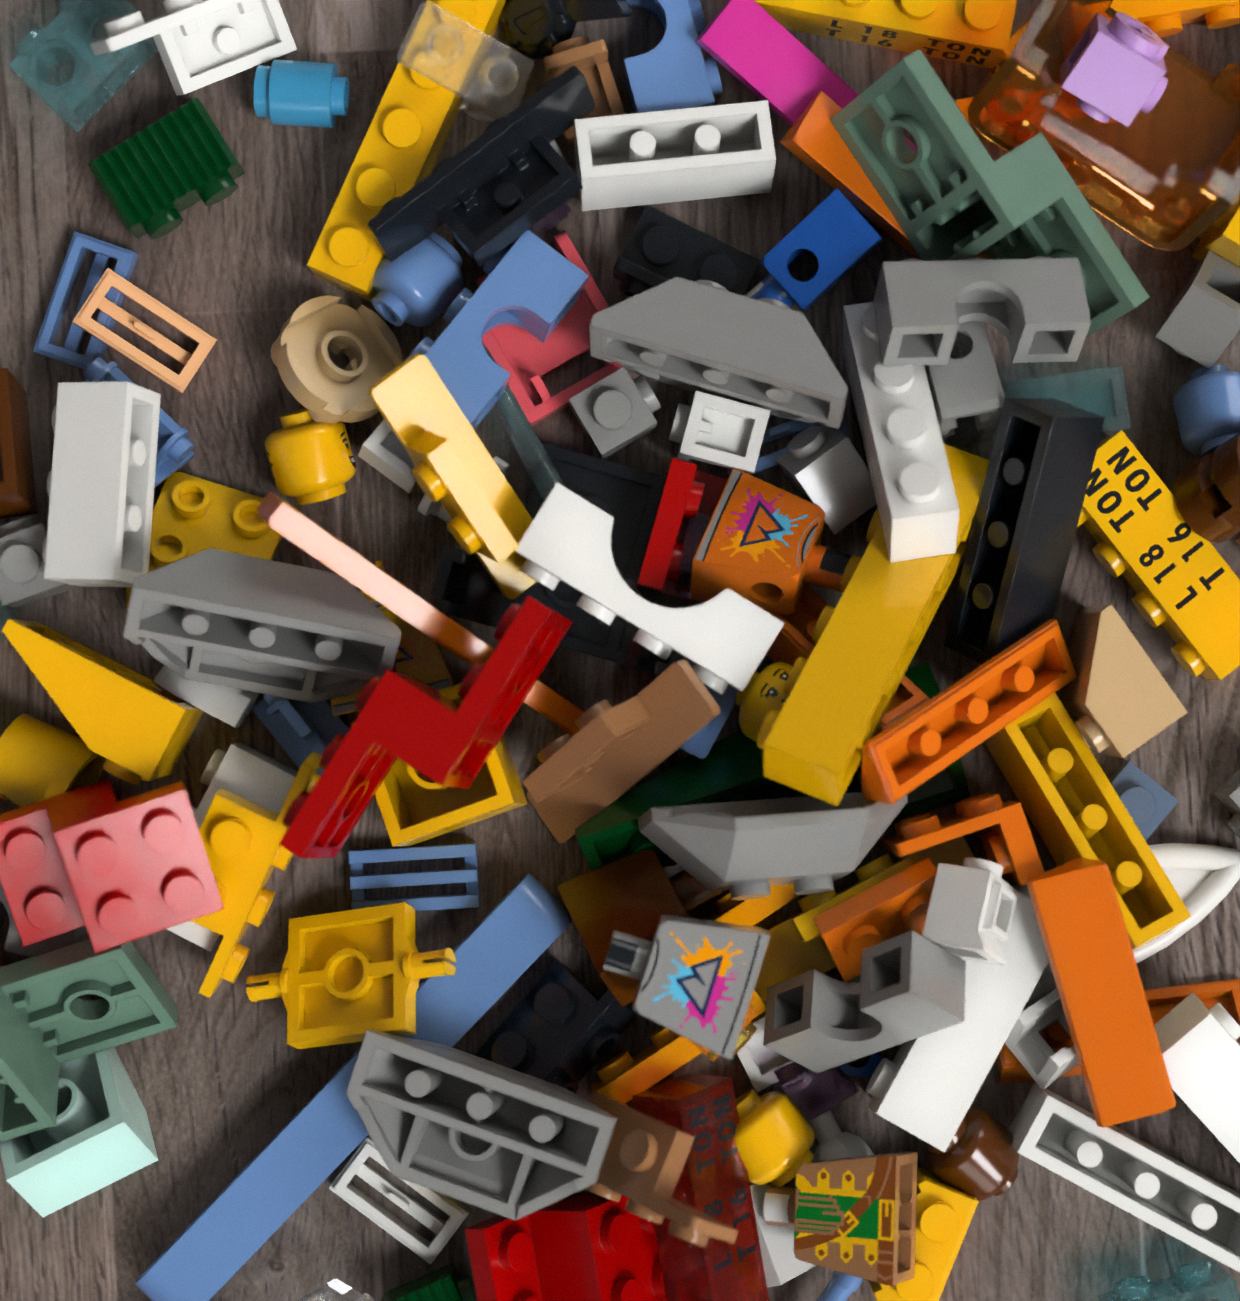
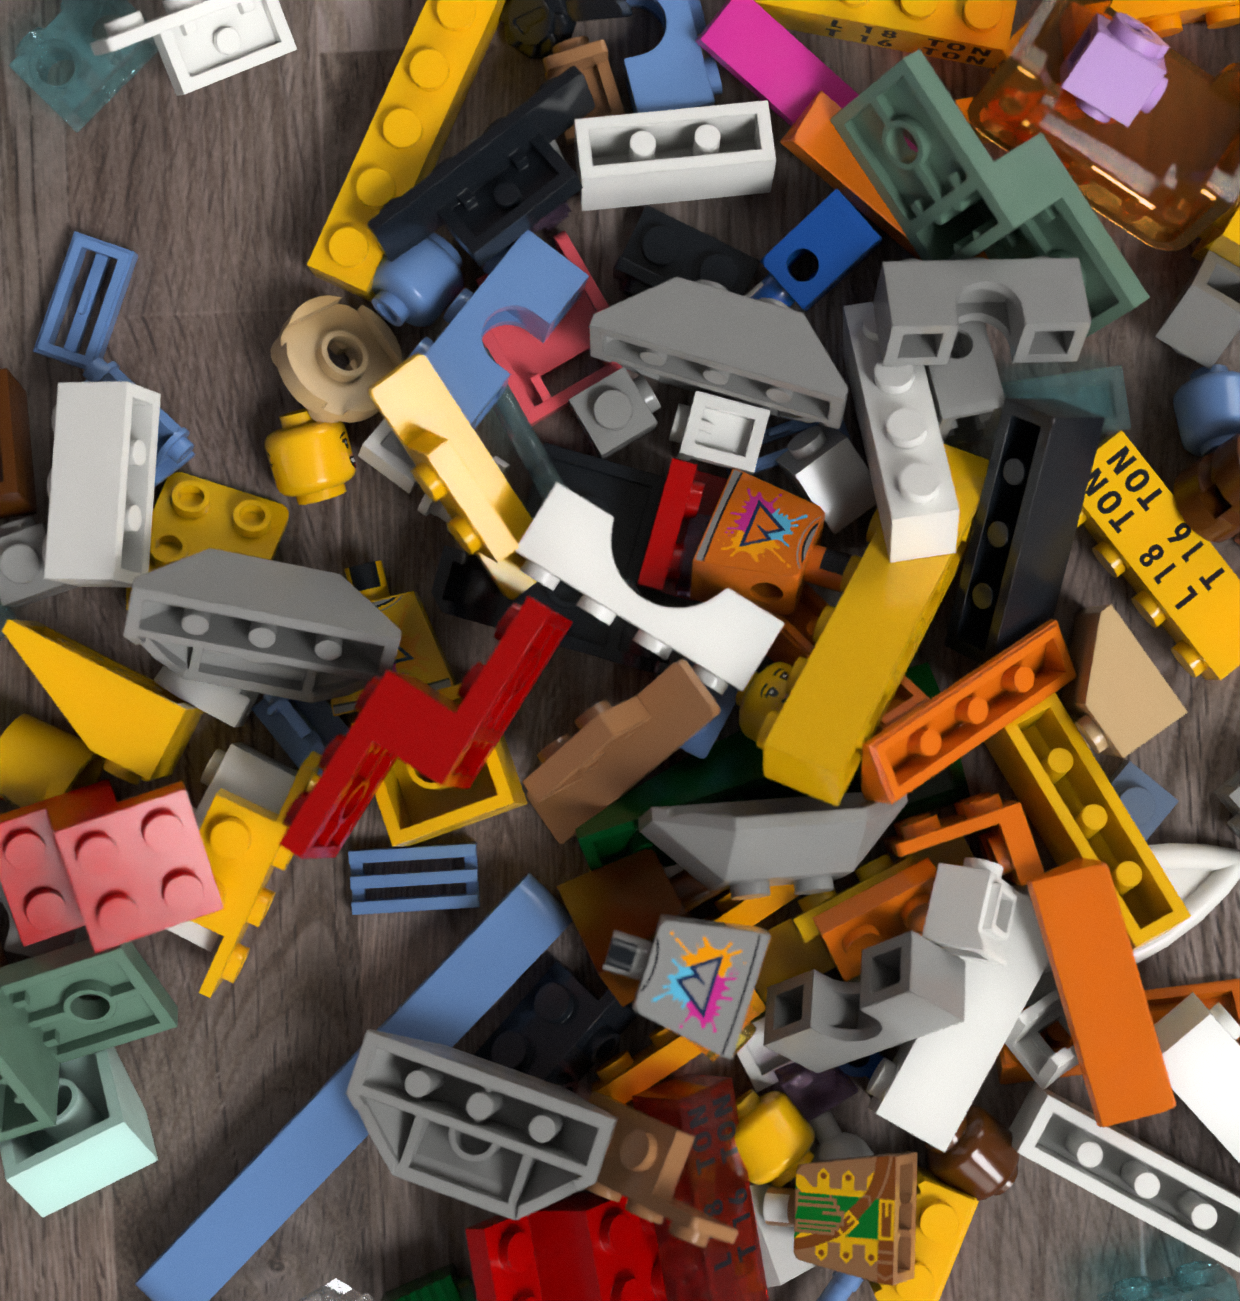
(98, 301): light nougat tile -> none
(167, 170): dark green brick -> none
(301, 93): dark azure brick -> none
(351, 975): yellow plate -> none
(385, 1219): white tile -> none
(404, 601): tile -> none
(465, 62): clear bracket -> none

